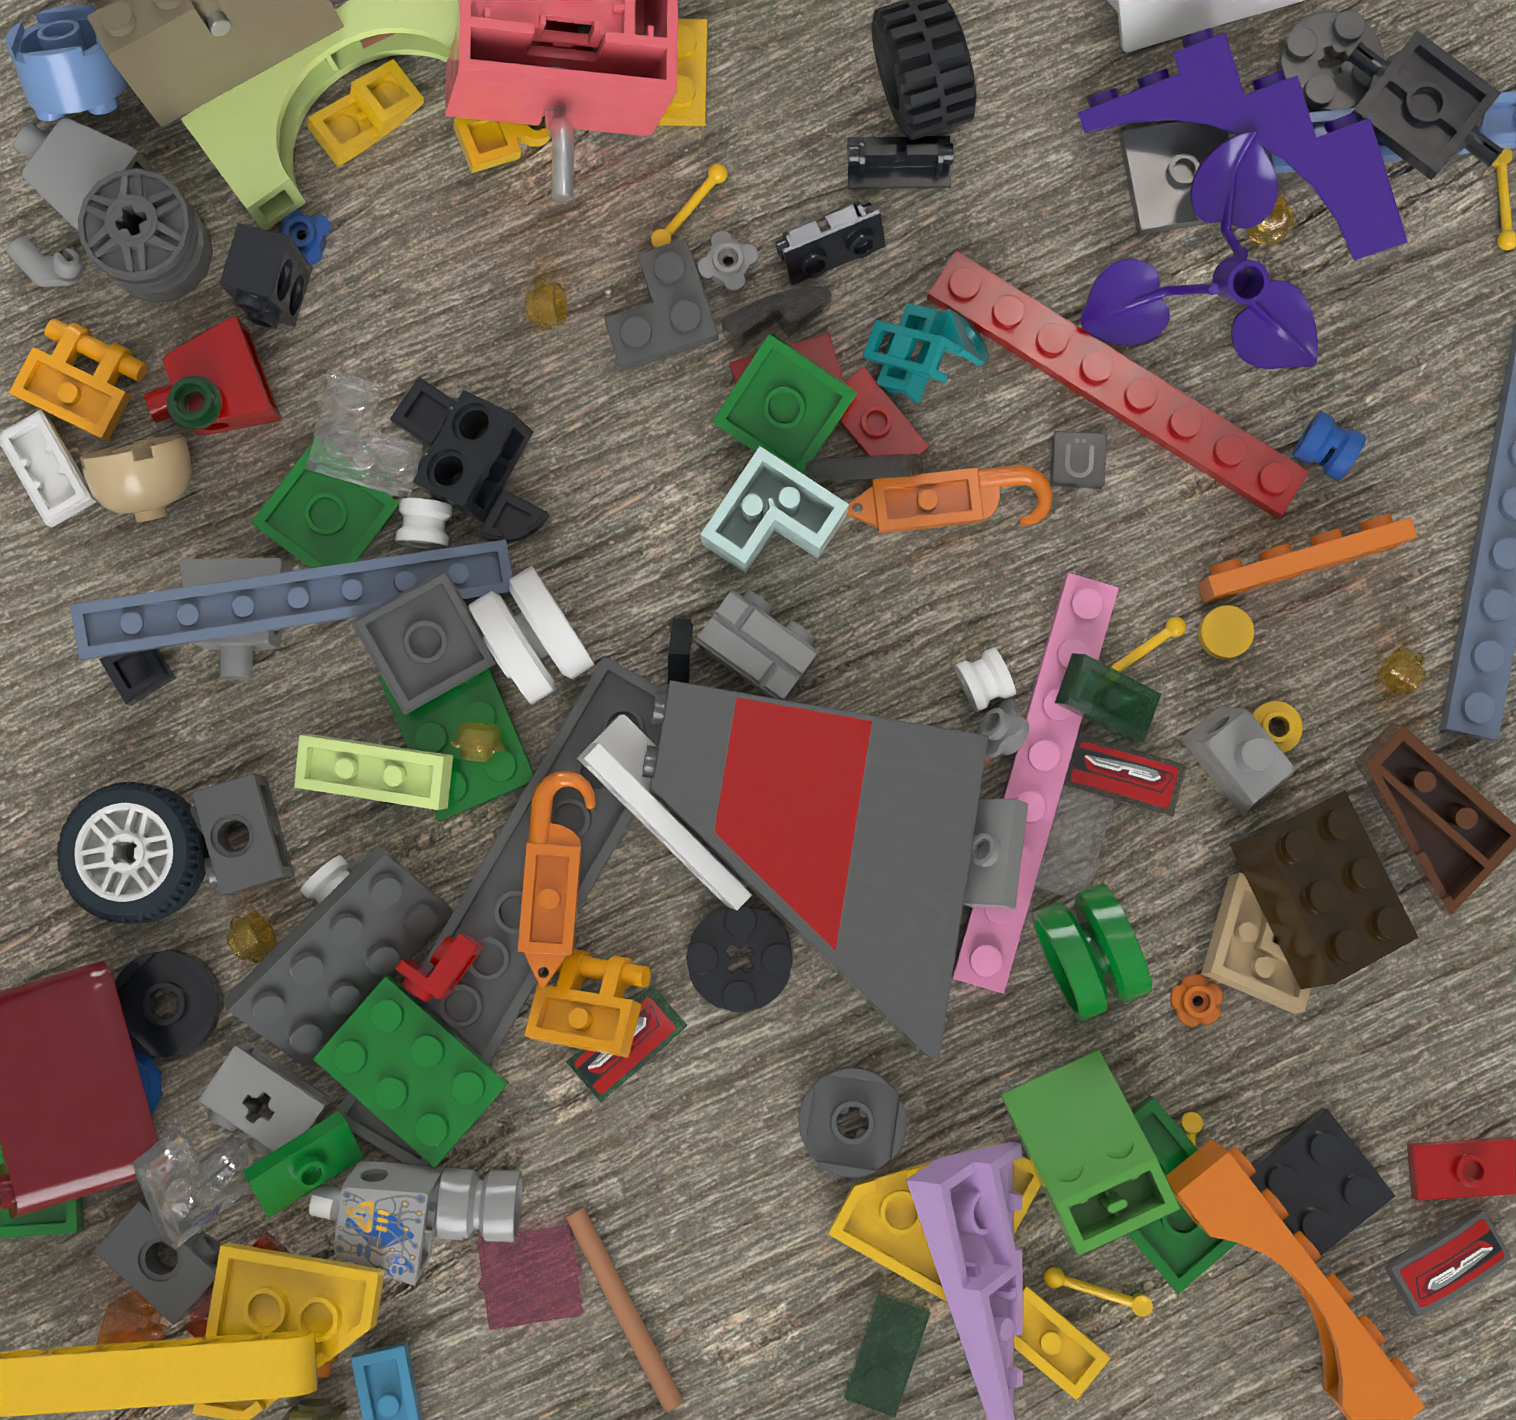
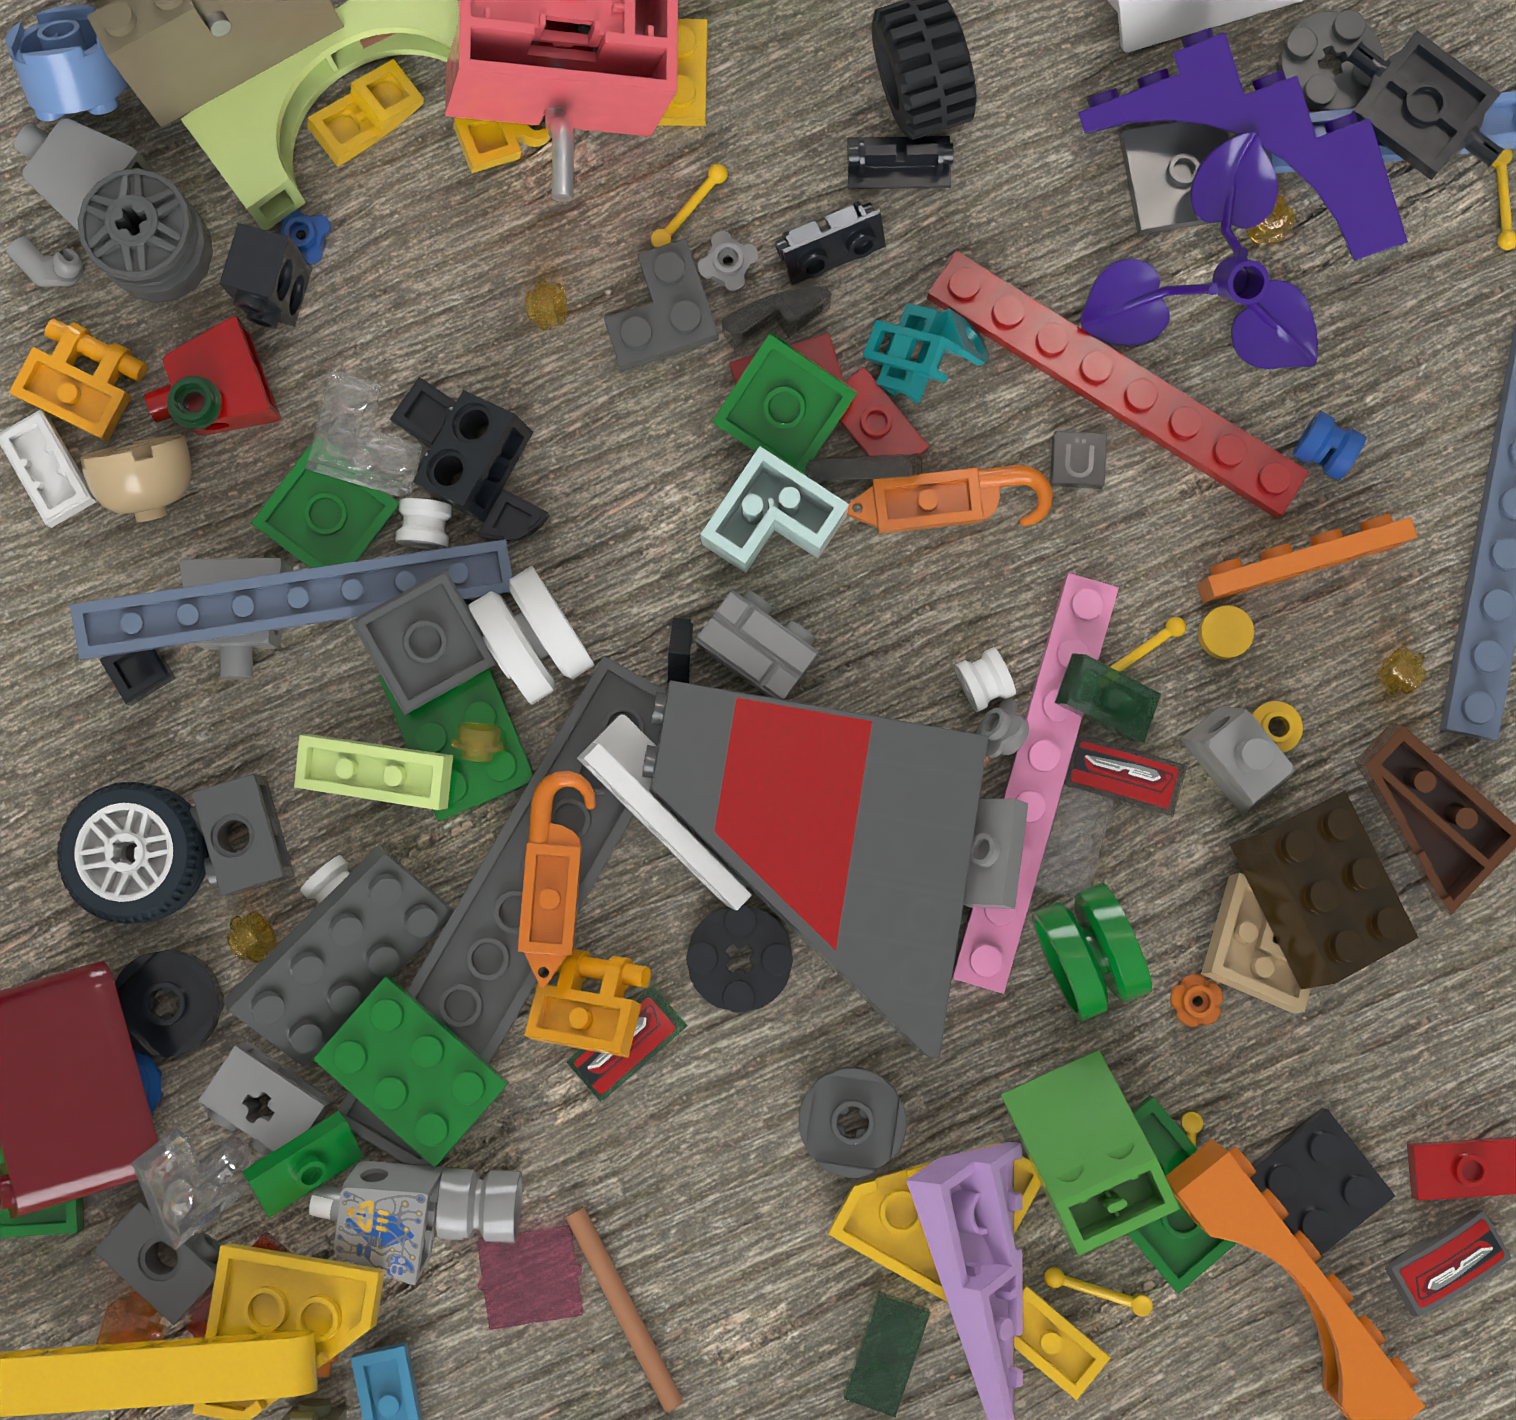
(451, 963): red bracket -> none

